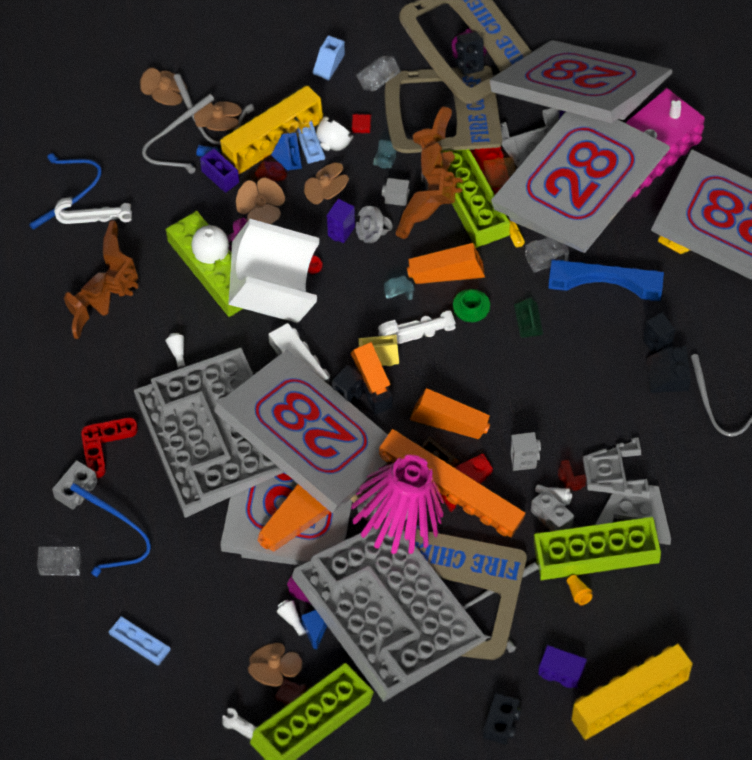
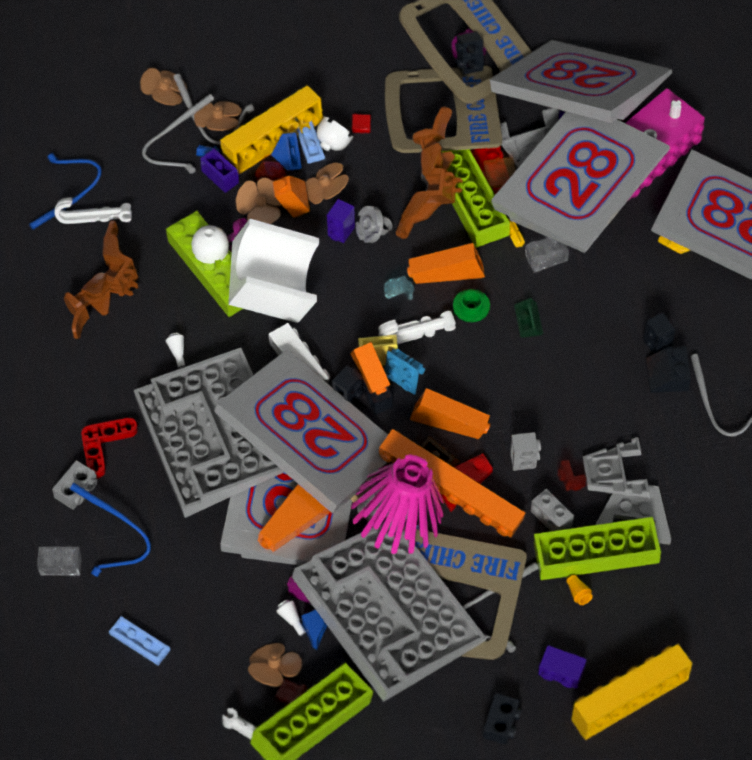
(292, 195): none -> orange slope
(315, 265): red plate -> none
(329, 57): light blue slope -> none
(378, 73): clear brick -> none
(385, 155): clear light blue bracket -> none
(396, 191): light grey brick -> none
(403, 370): none -> dark azure hinge
(561, 494): white cone -> none
(643, 283): blue arch -> none

